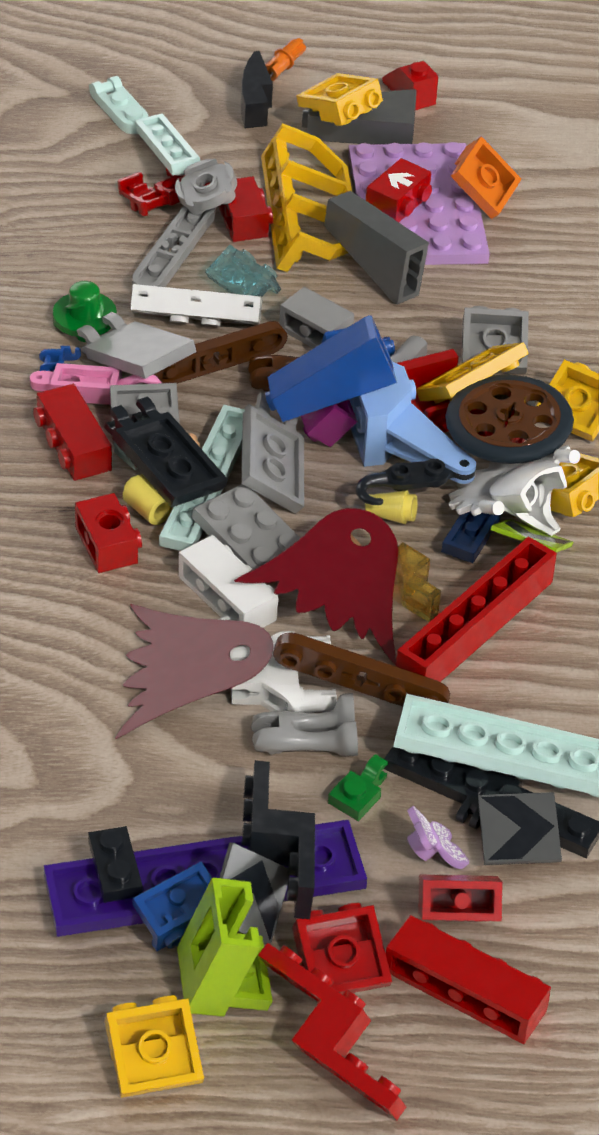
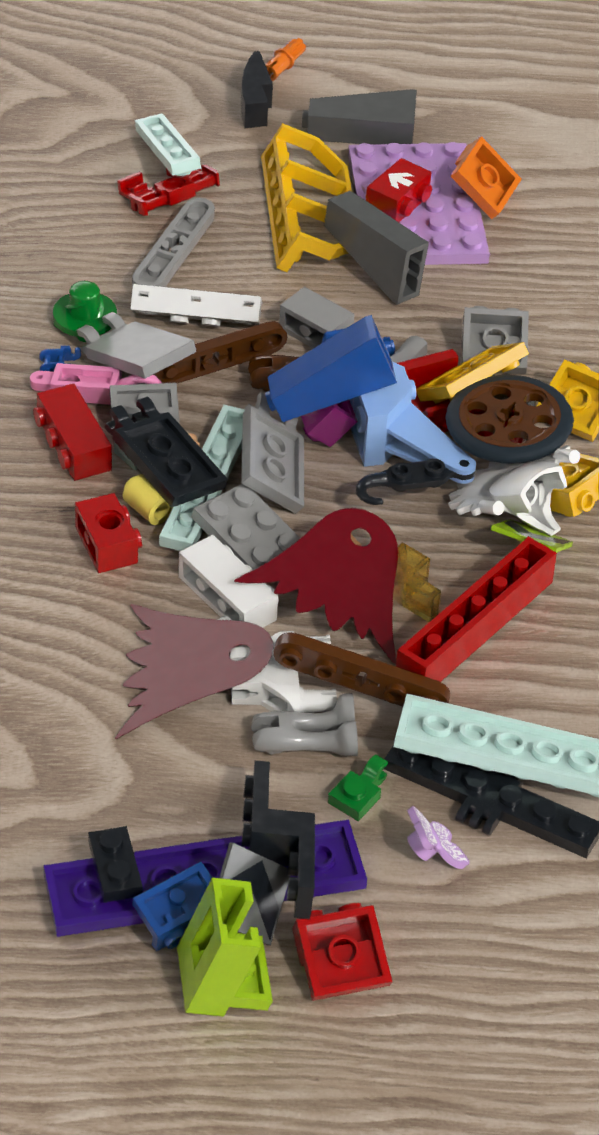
(119, 104): light aqua plate -> none
(153, 1046): yellow plate -> none
(199, 197): light grey plate -> none
(241, 275): clear light blue bracket -> none
(247, 214): red brick -> none
(333, 1029): red bracket -> none
(342, 97): yellow plate -> none
(396, 506): light yellow cone -> none
(418, 77): red slope -> none
(460, 897): red brick -> none
(467, 979): red brick -> none
(469, 535): dark blue plate -> none
(519, 828): dark grey piece -> none

